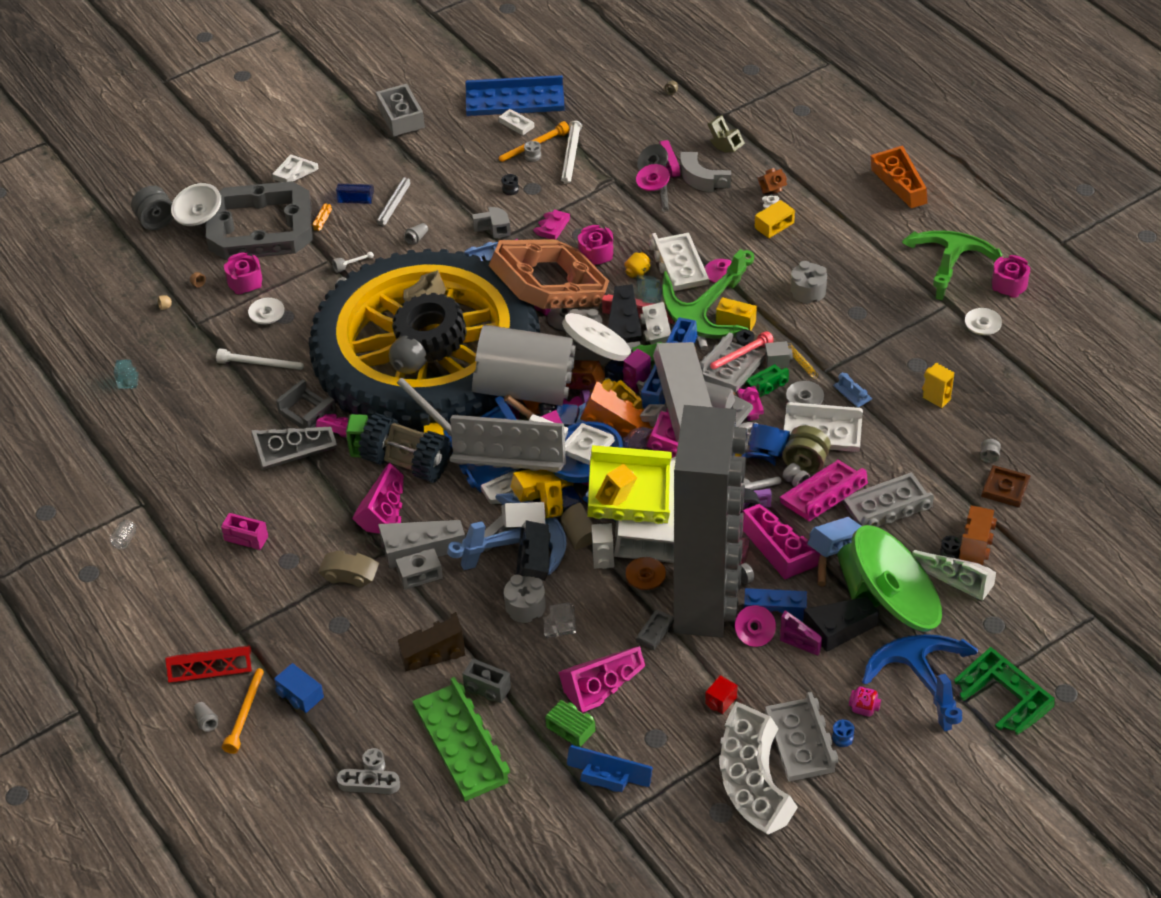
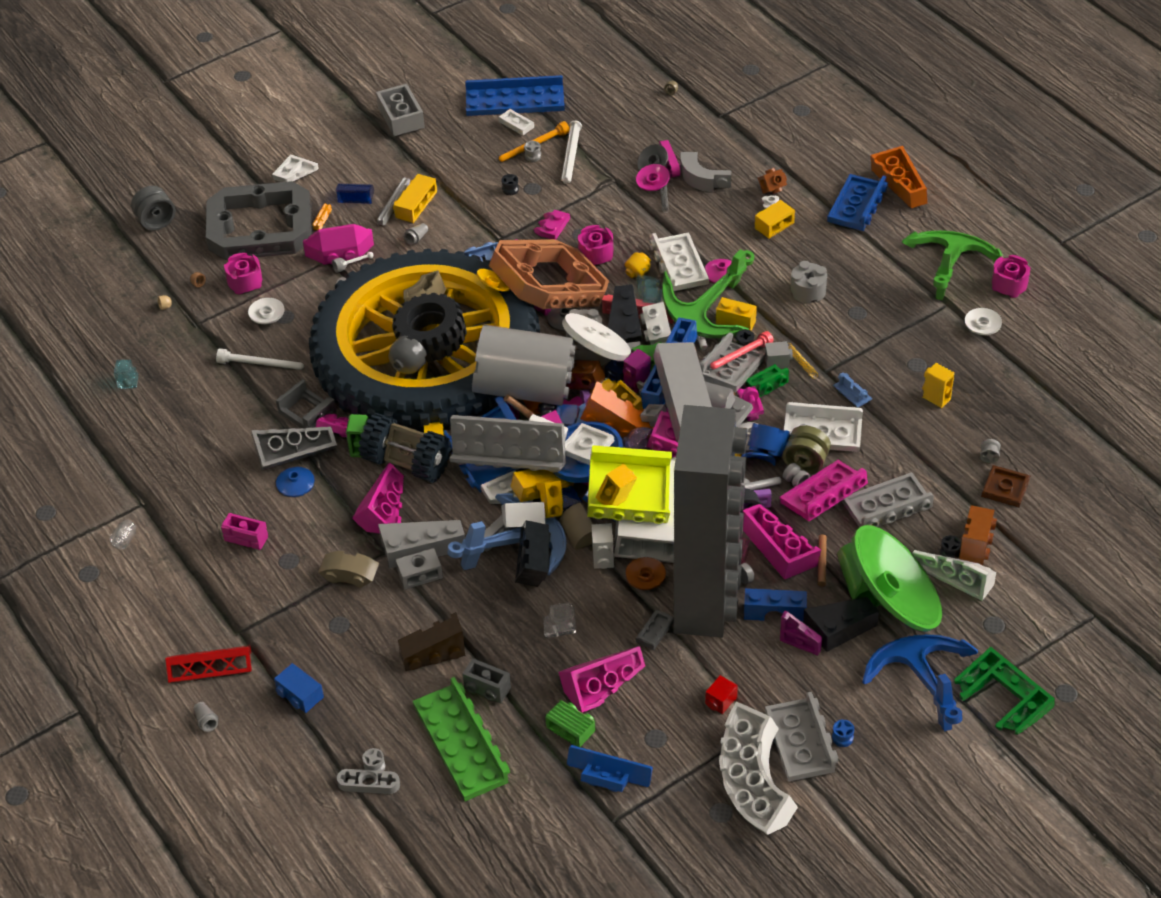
(196, 204): white dish -> none
(232, 743): light orange piece -> none
(295, 481): none -> blue dish
(338, 242): none -> dark pink wedge
(415, 198): none -> yellow brick
(425, 405): light grey bar -> none
(491, 280): none -> yellow dish
(495, 219): light grey brick -> none
(524, 598): light grey brick -> none
(723, 138): olive brick -> none
(765, 626): dark pink dish -> none
(805, 392): light grey dish -> none
(832, 536): medium blue brick -> none
(857, 202): none -> blue bracket
(864, 701): dark pink head -> none

